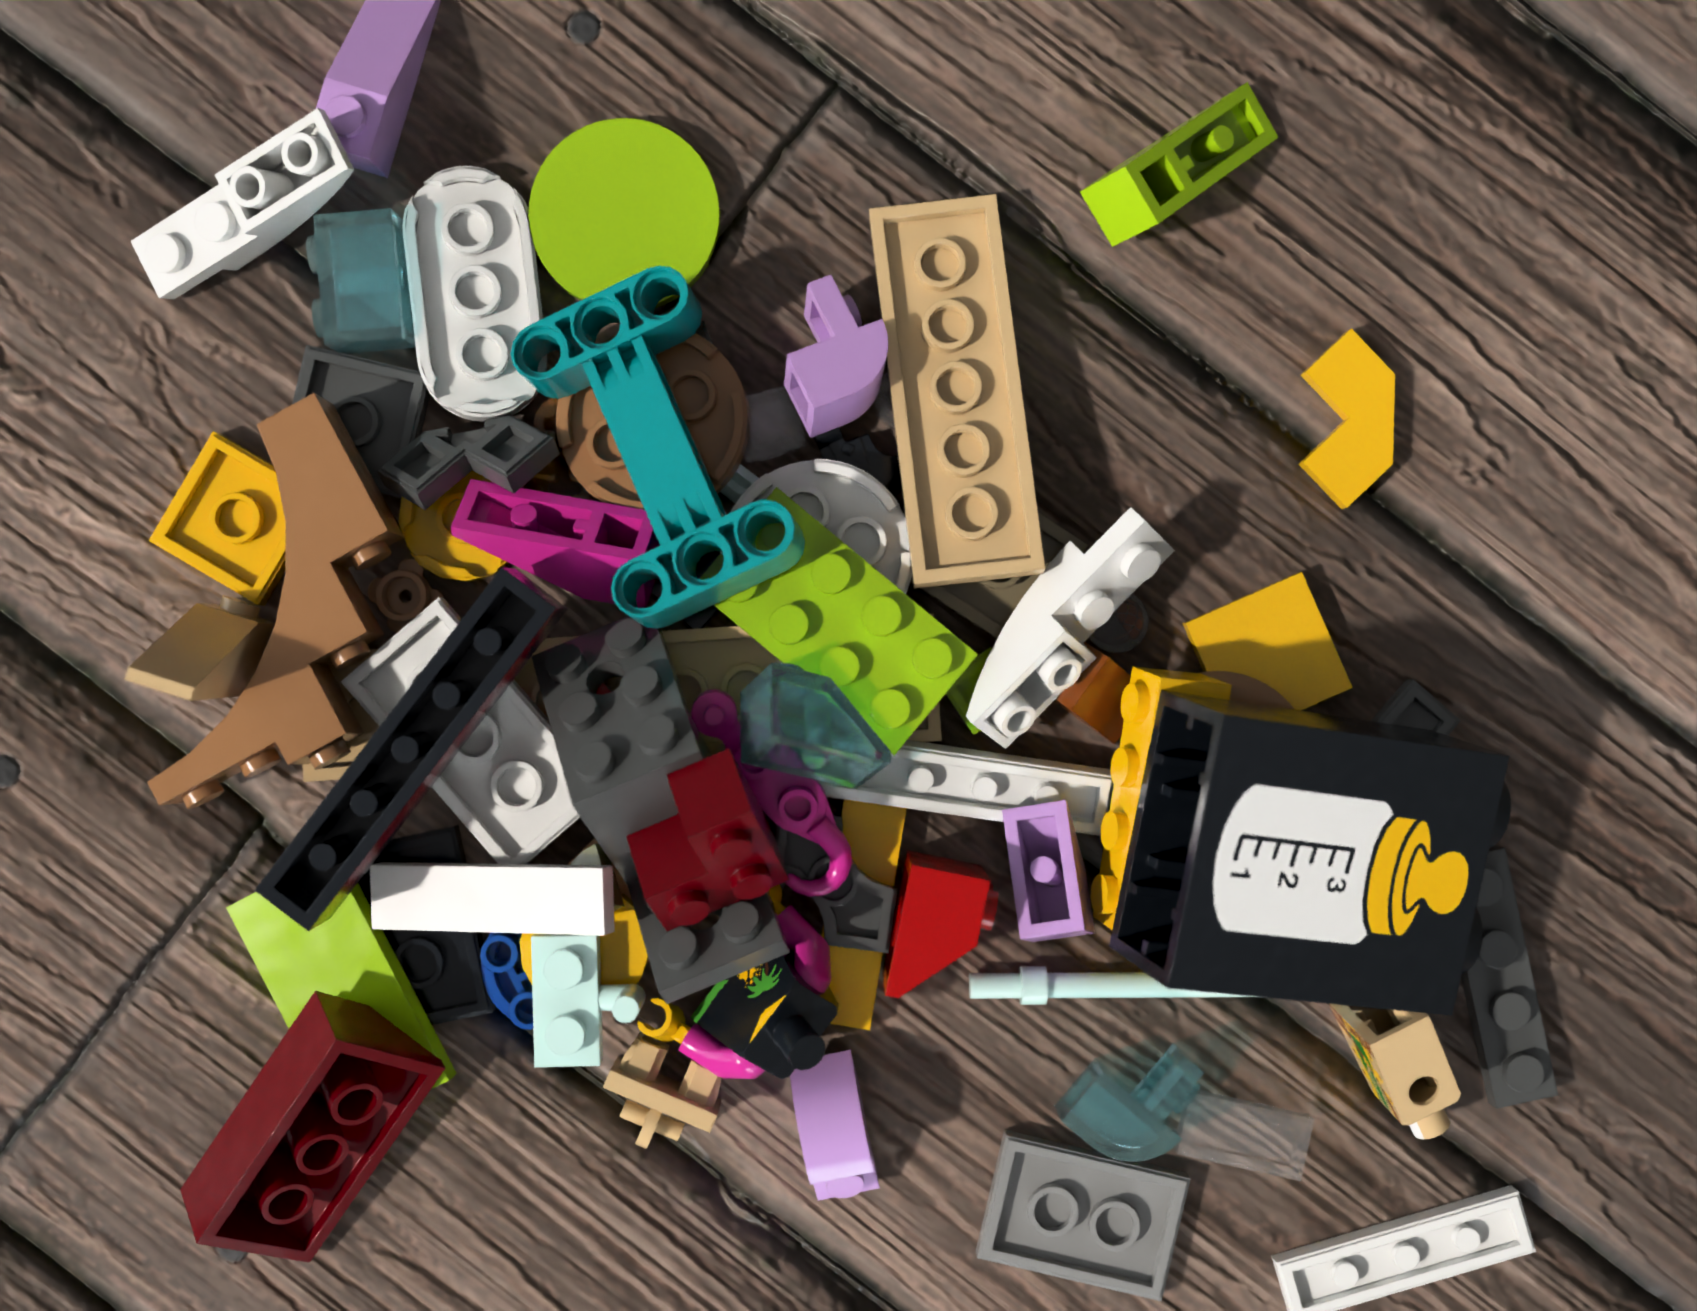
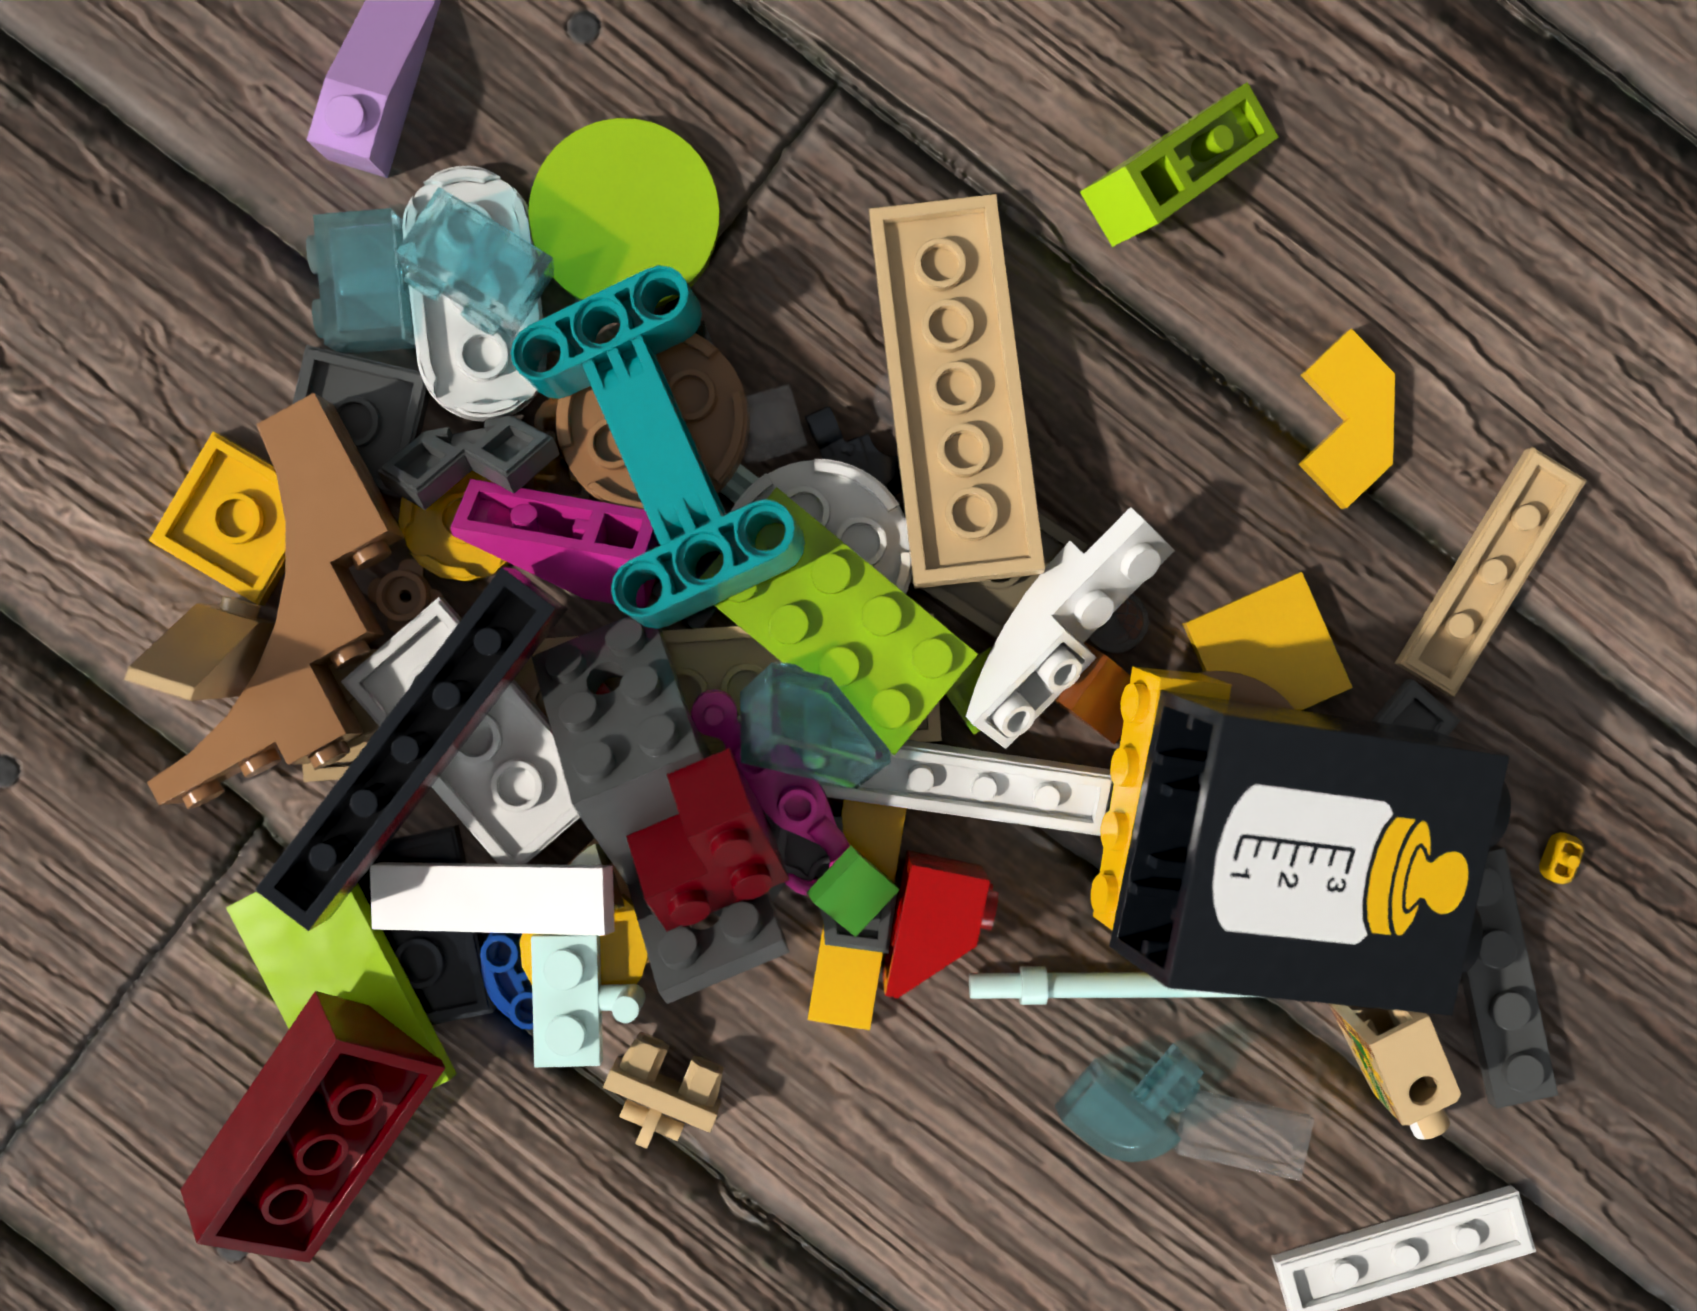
(250, 210): white slope -> none
(474, 264): none -> clear light blue brick
(763, 1015): torso -> none
(833, 1128): lavender brick -> none
(844, 369): lavender brick -> none
(852, 891): none -> bright green tile
(1047, 872): lavender slope -> none
(1082, 1215): light grey tile -> none
(1490, 571): none -> tan tile
(1561, 858): none -> yellow rock

